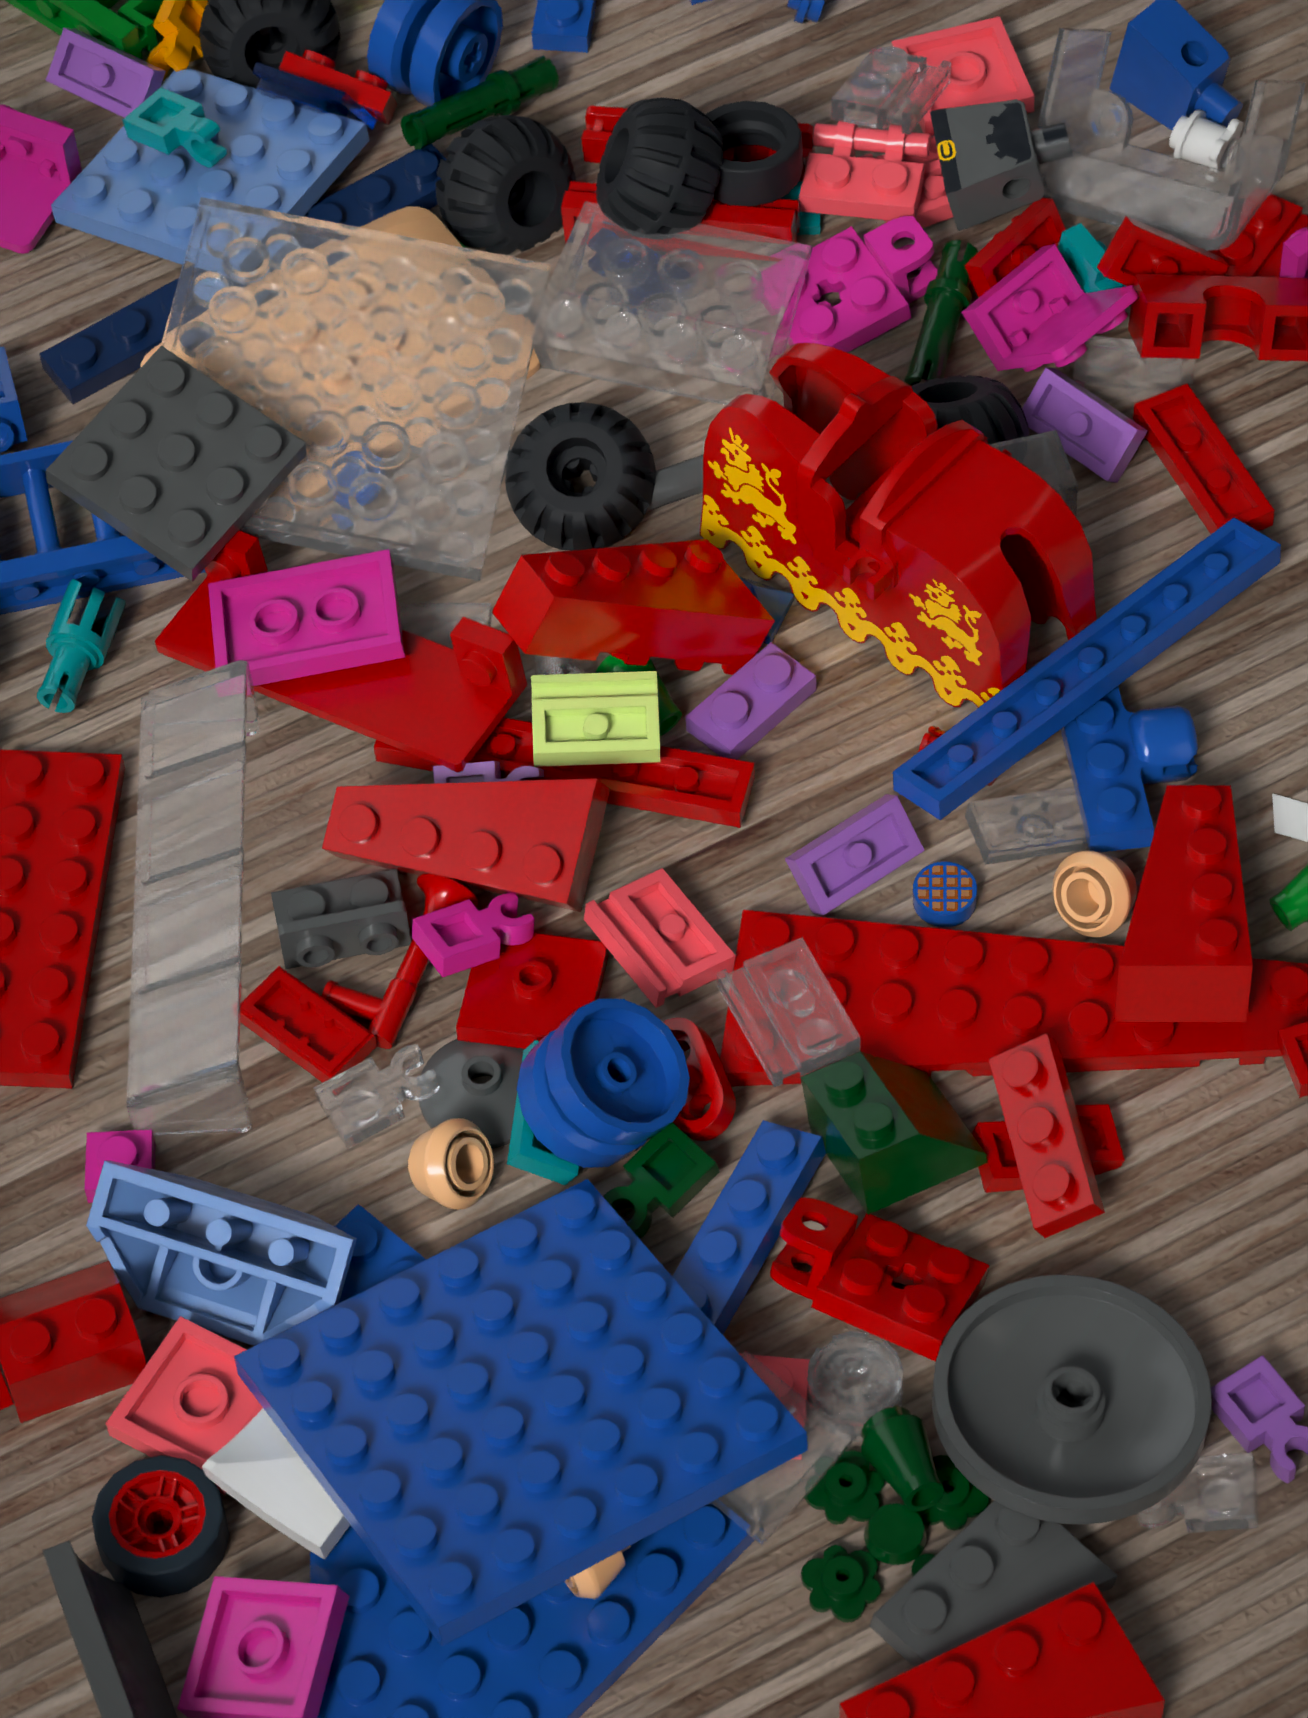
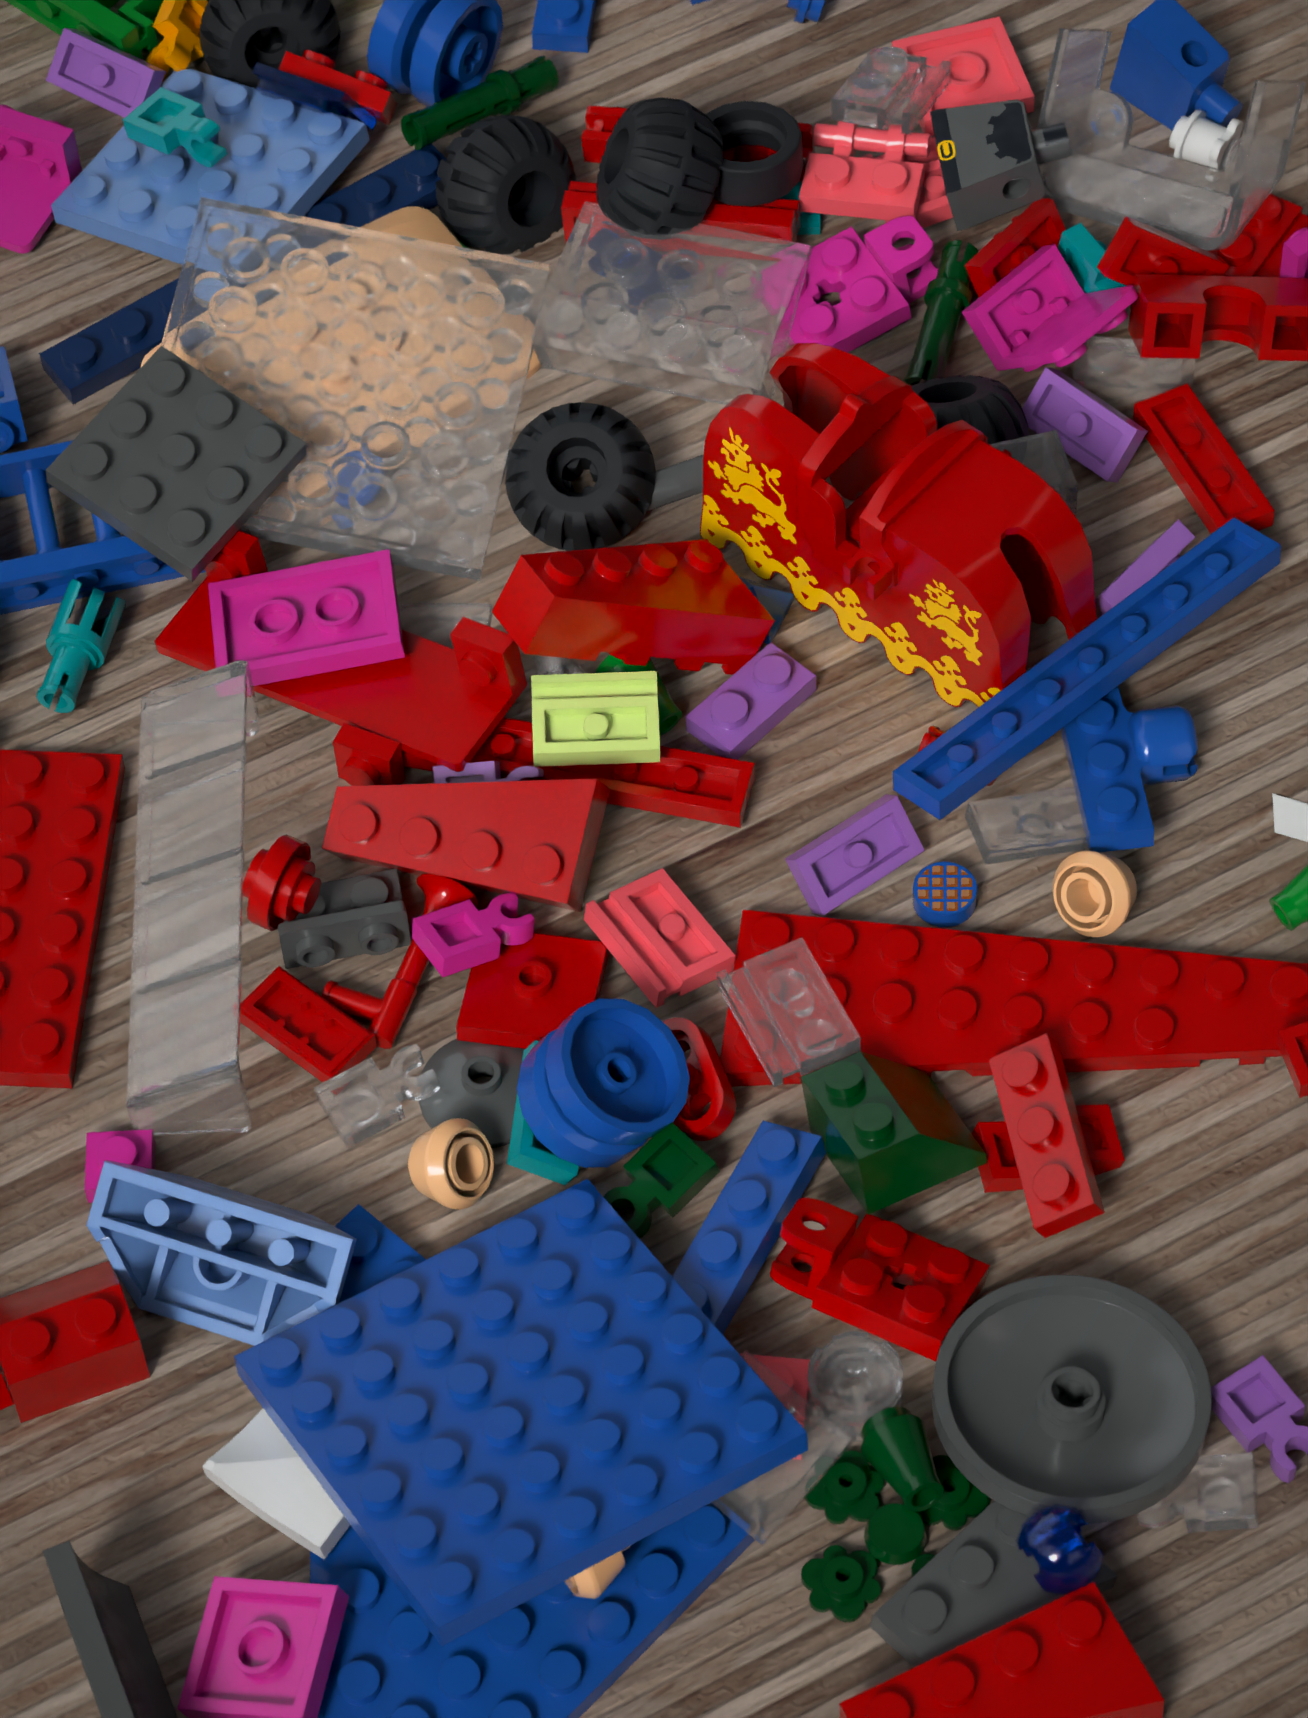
(154, 1492): wheel -> none
(185, 1398): coral plate -> none
(281, 883): none -> red plate
(367, 758): none -> red plate
(1060, 1549): none -> clear blue piece
(1147, 565): none -> medium lavender plate
(1189, 925): red wedge -> none

